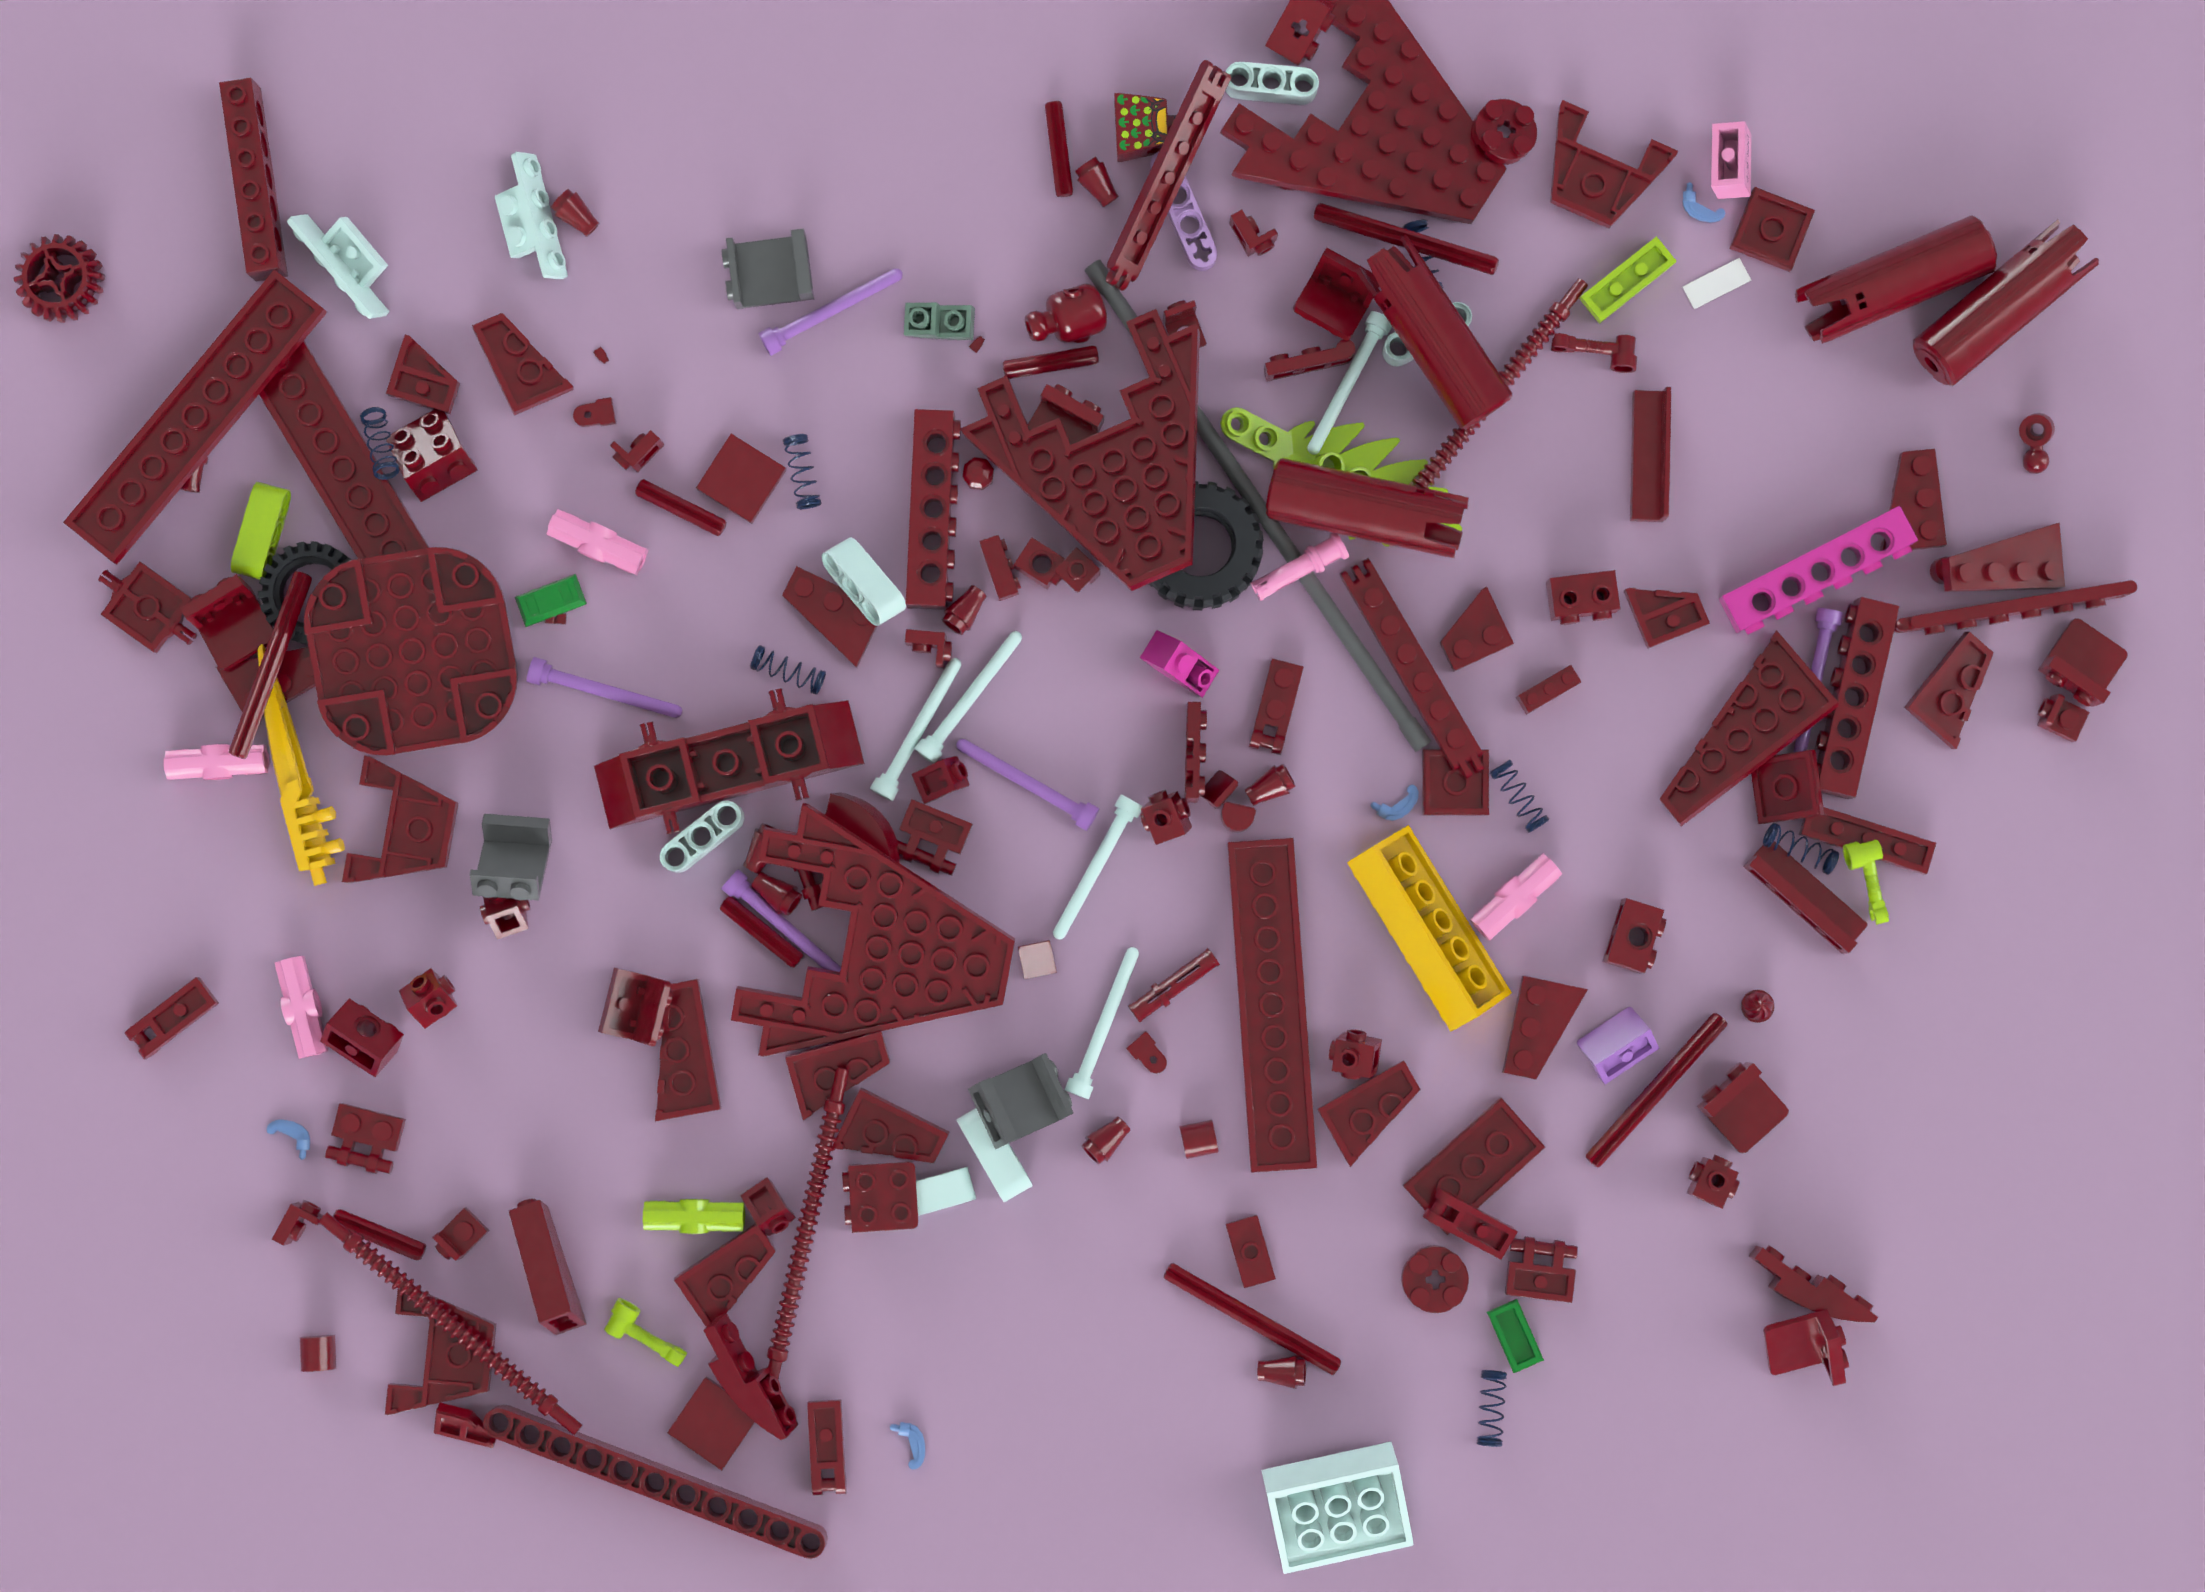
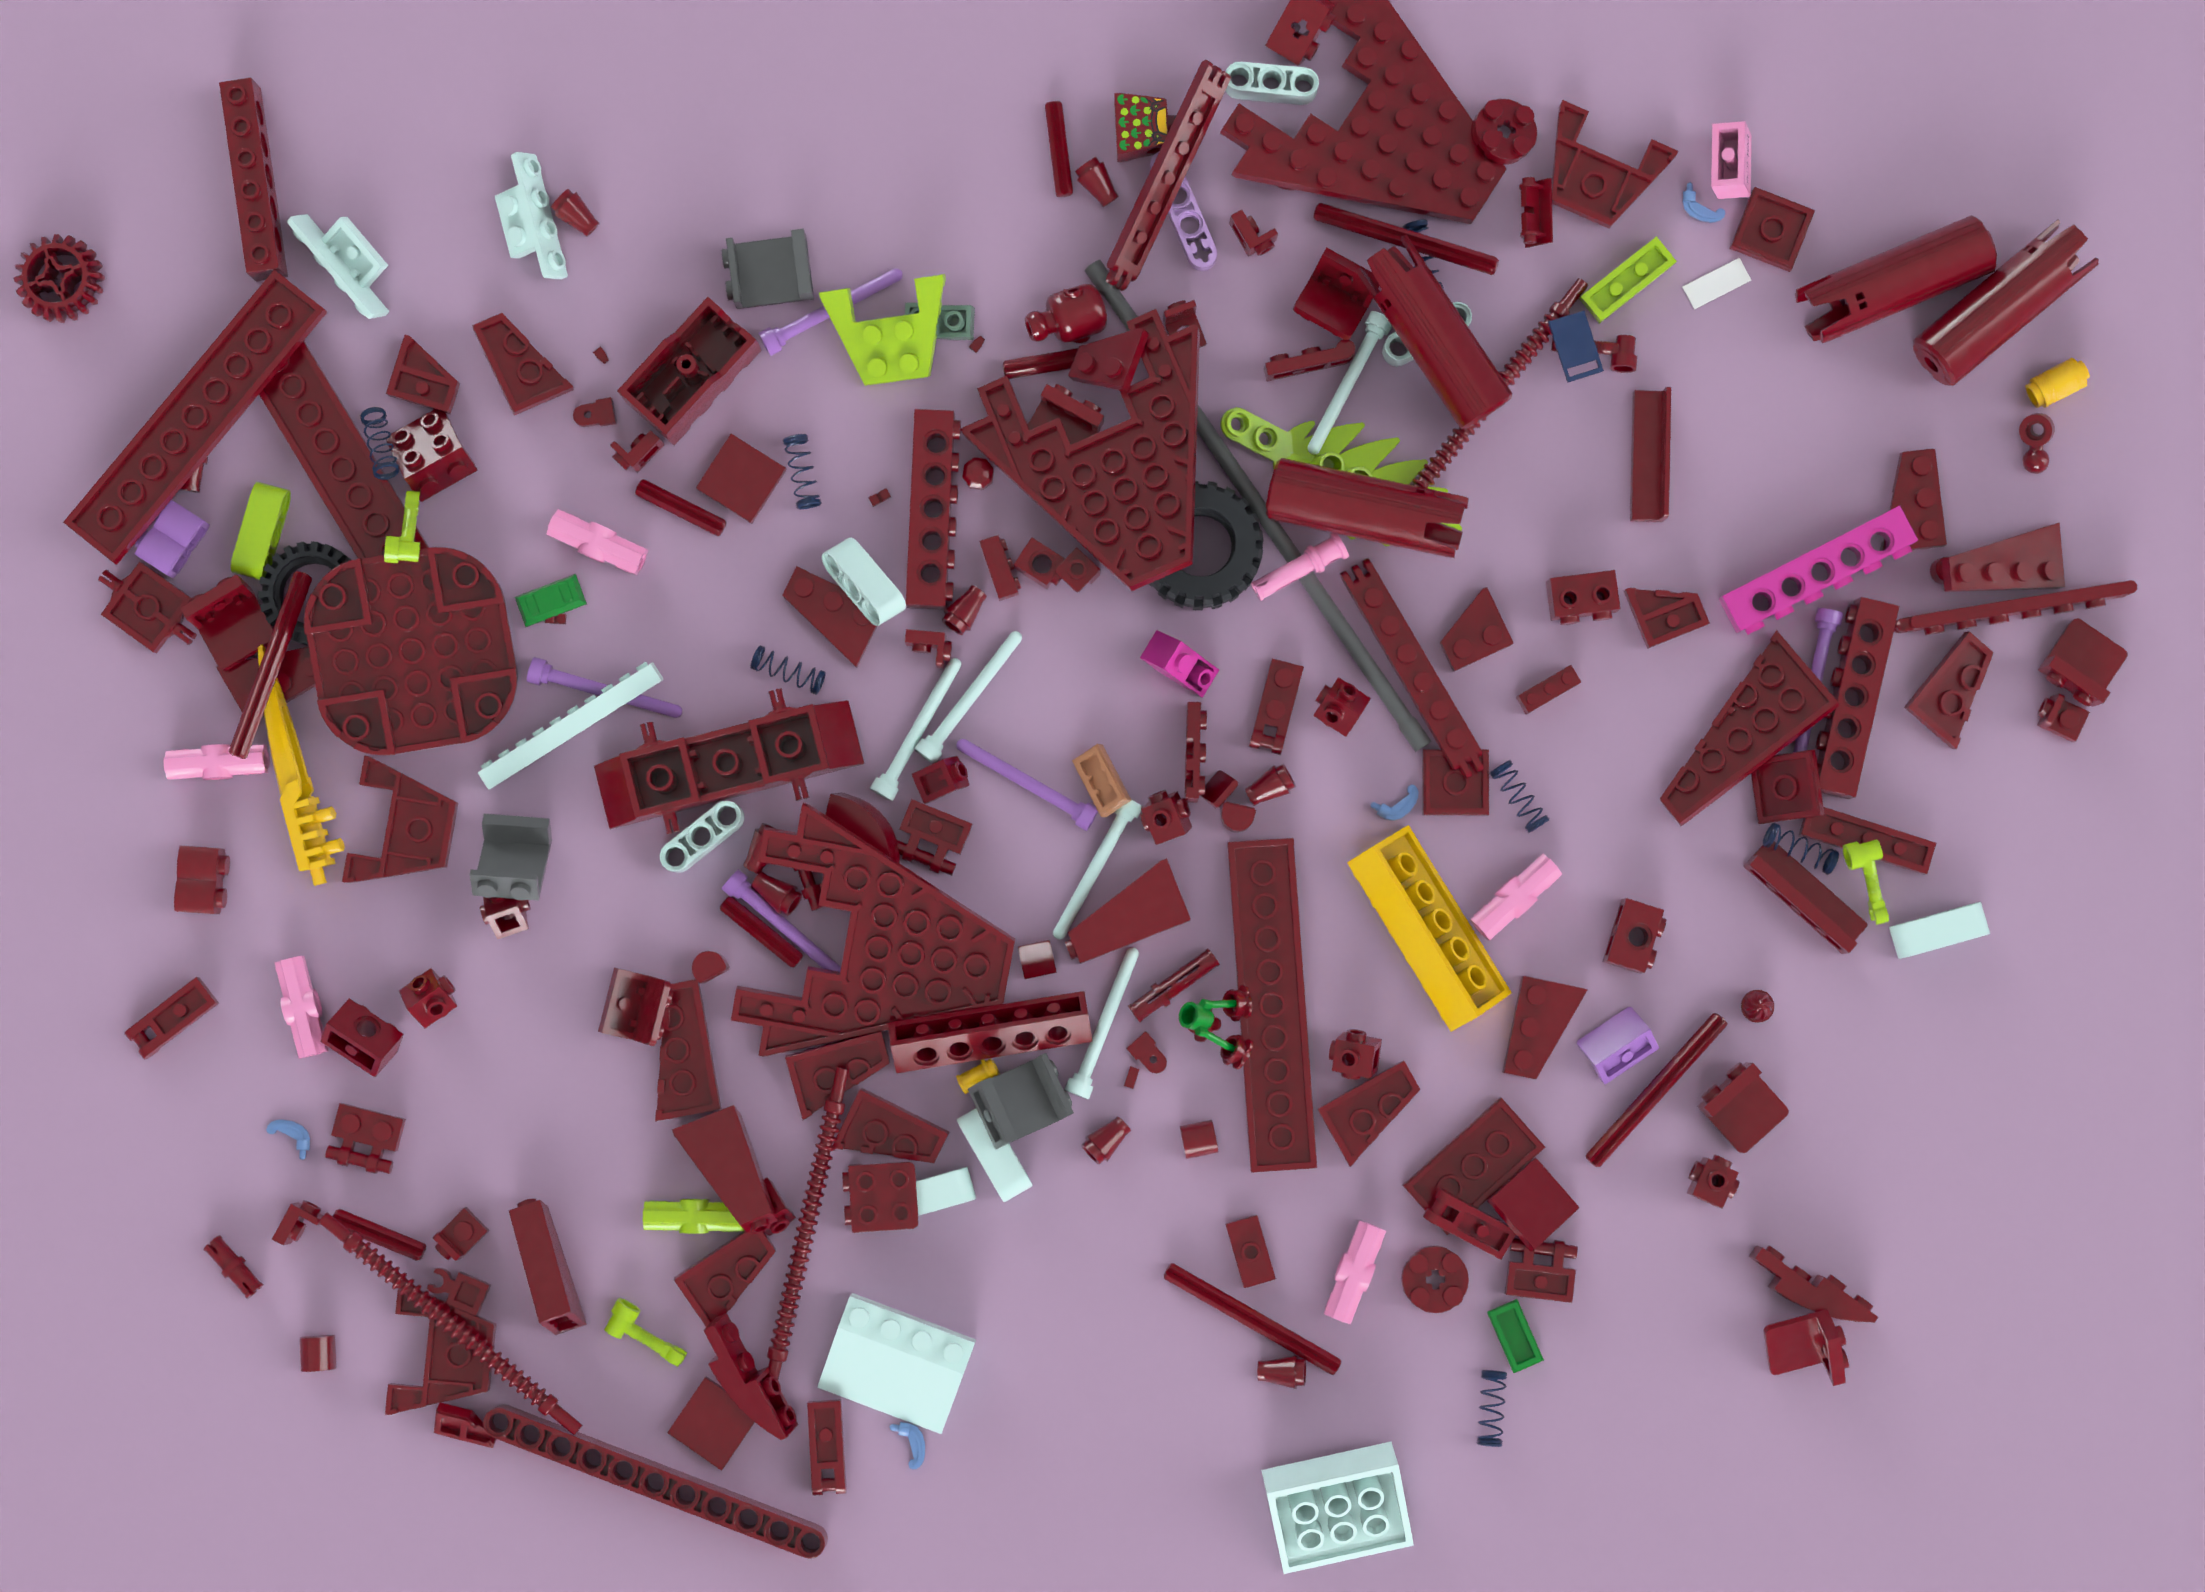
(171, 539): none -> medium lavender brick
(201, 880): none -> dark red brick
(233, 1266): none -> dark red pin
(404, 547): none -> lime brick
(464, 1292): none -> dark red plate
(566, 728): none -> light aqua piece
(689, 370): none -> dark red piece
(708, 966): none -> dark red brick
(728, 1162): none -> dark red slope
(879, 497): none -> dark red piece
(889, 346): none -> lime wing
(896, 1363): none -> light aqua slope
(983, 1071): none -> yellow pin
(990, 1032): none -> dark red brick
(1101, 780): none -> nougat plate
(1110, 360): none -> dark red wing
(1131, 1077): none -> dark red piece
(1135, 913): none -> dark red slope
(1202, 1022): none -> plant
(1340, 706): none -> dark red brick
(1354, 1272): none -> bright pink piece
(1533, 1204): none -> dark red tile
(1537, 214): none -> dark red hinge
(1575, 344): none -> dark blue piece
(1939, 930): none -> light aqua beam
(2057, 383): none -> yellow head

